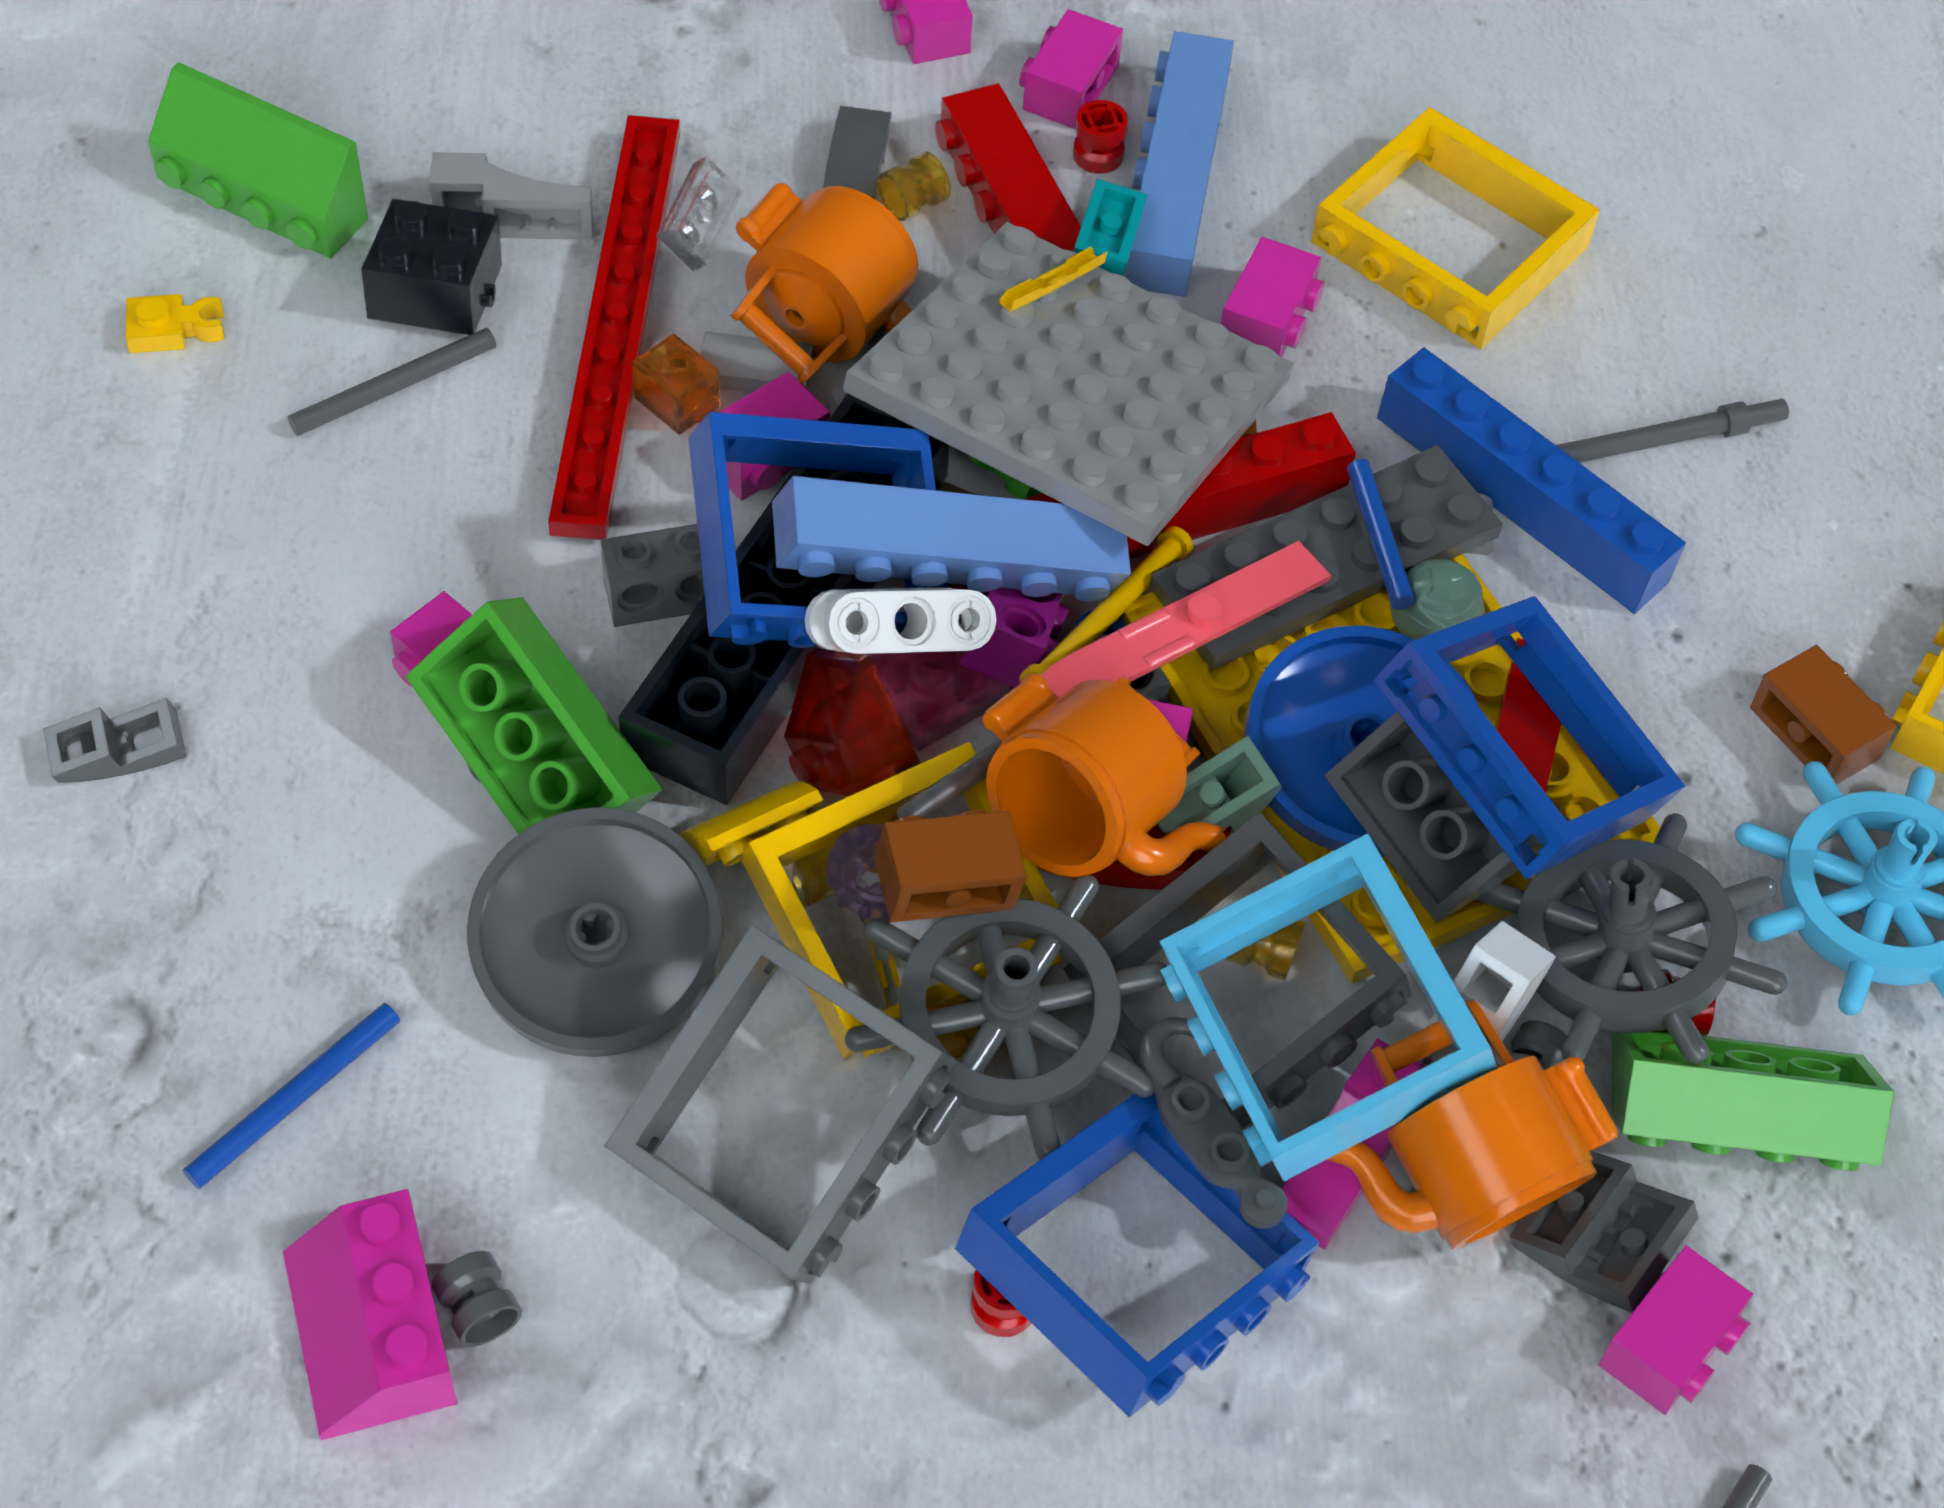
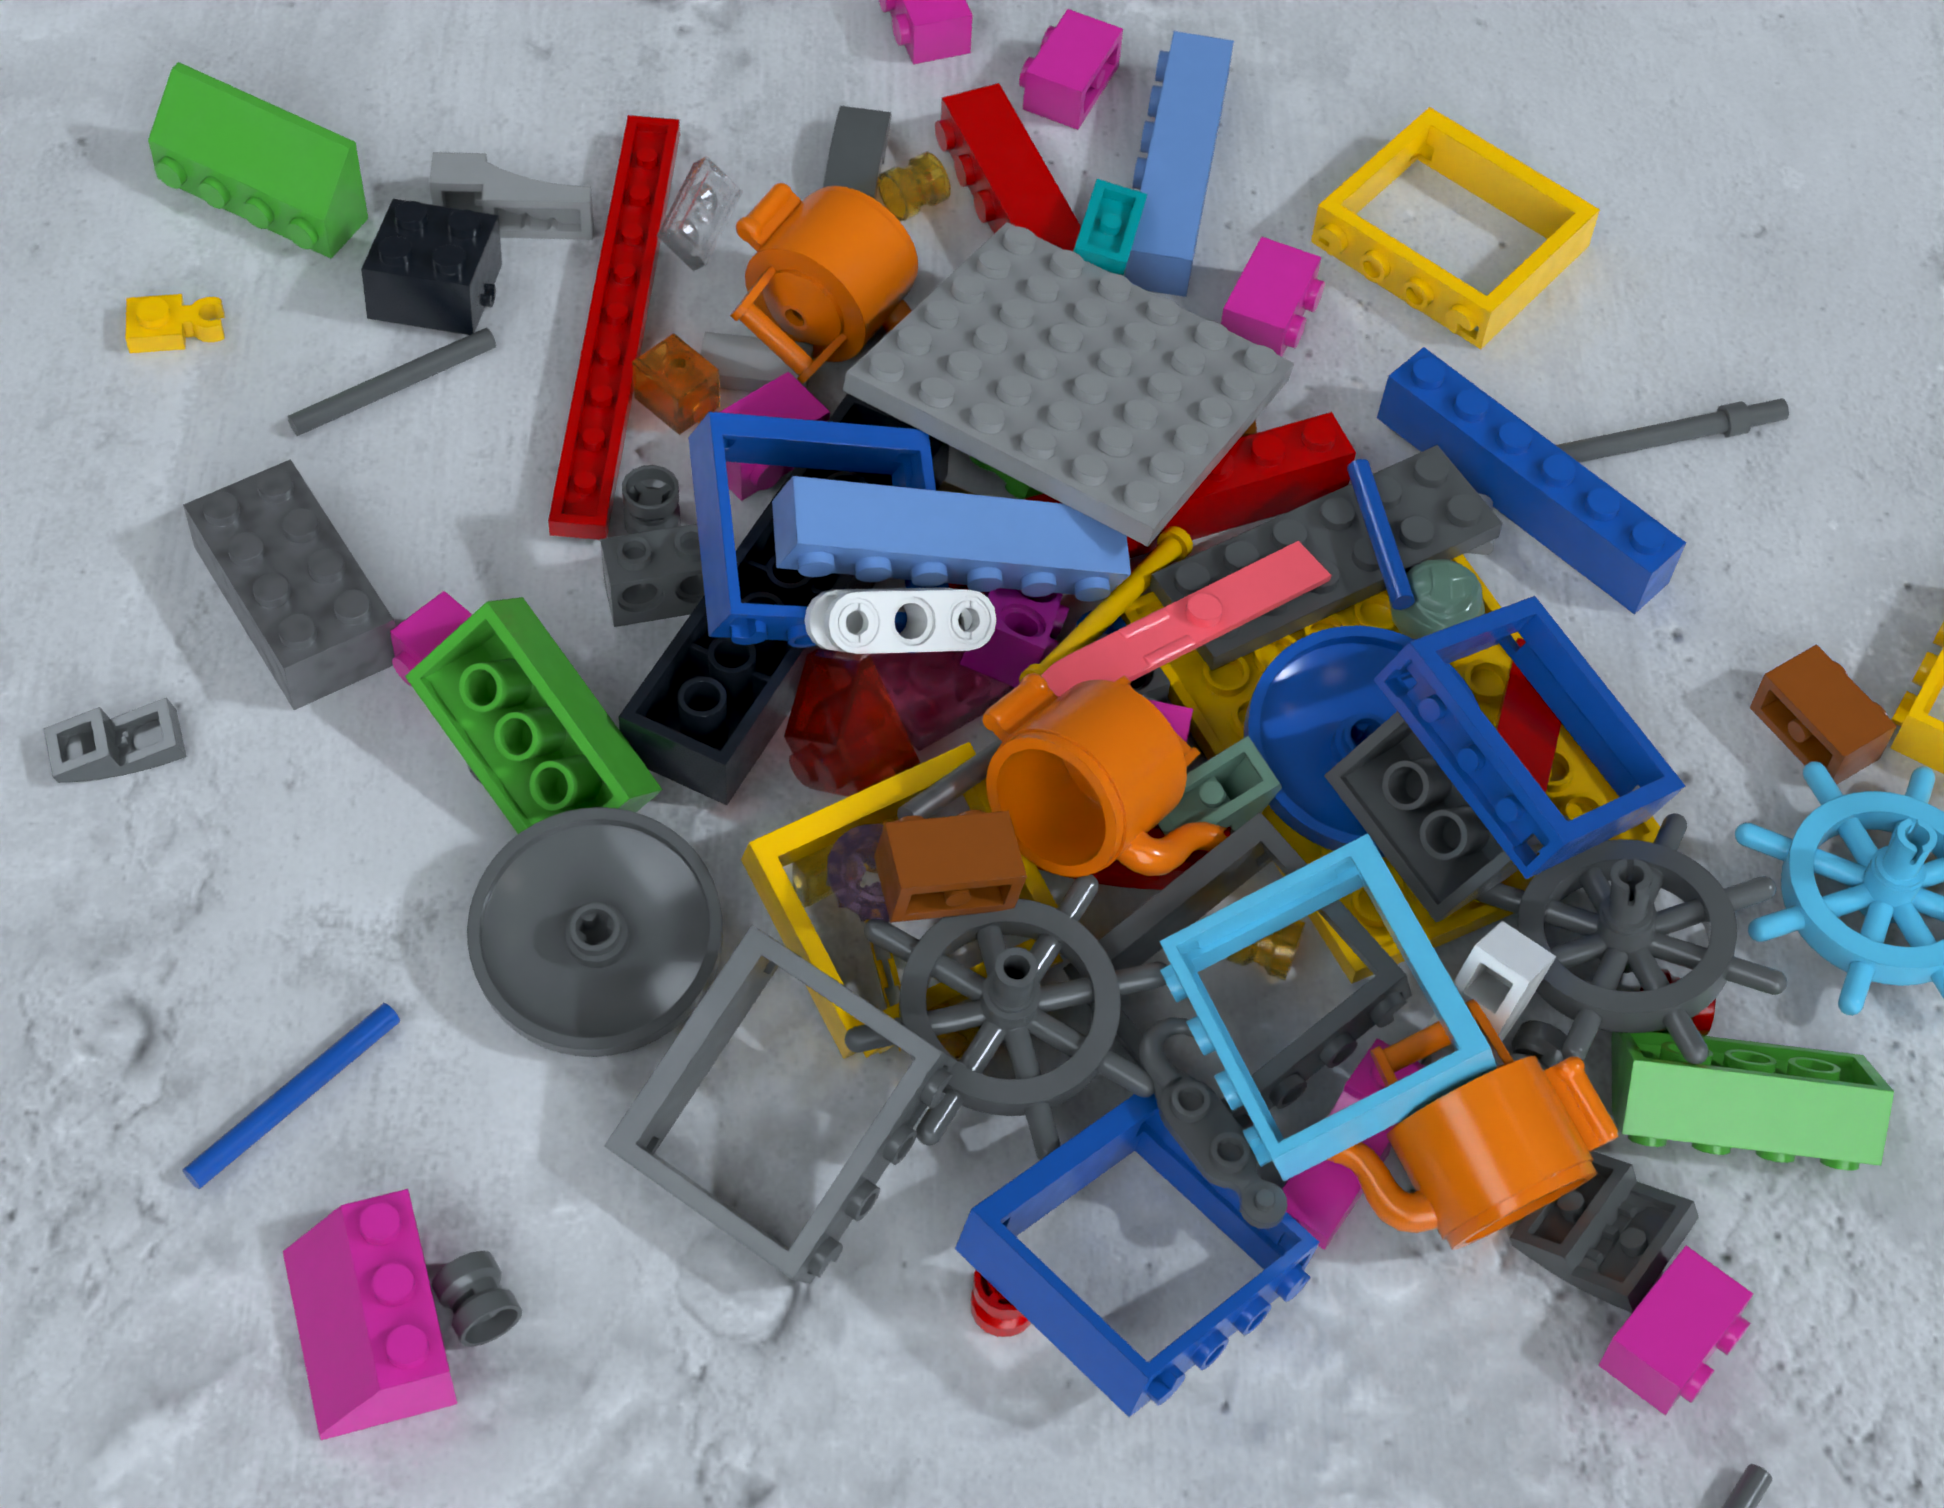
(292, 583): none -> flat silver brick
(650, 499): none -> dark grey wheel
(730, 832): yellow slope -> none
(1052, 280): yellow piece -> none
(1100, 136): red wheel -> none

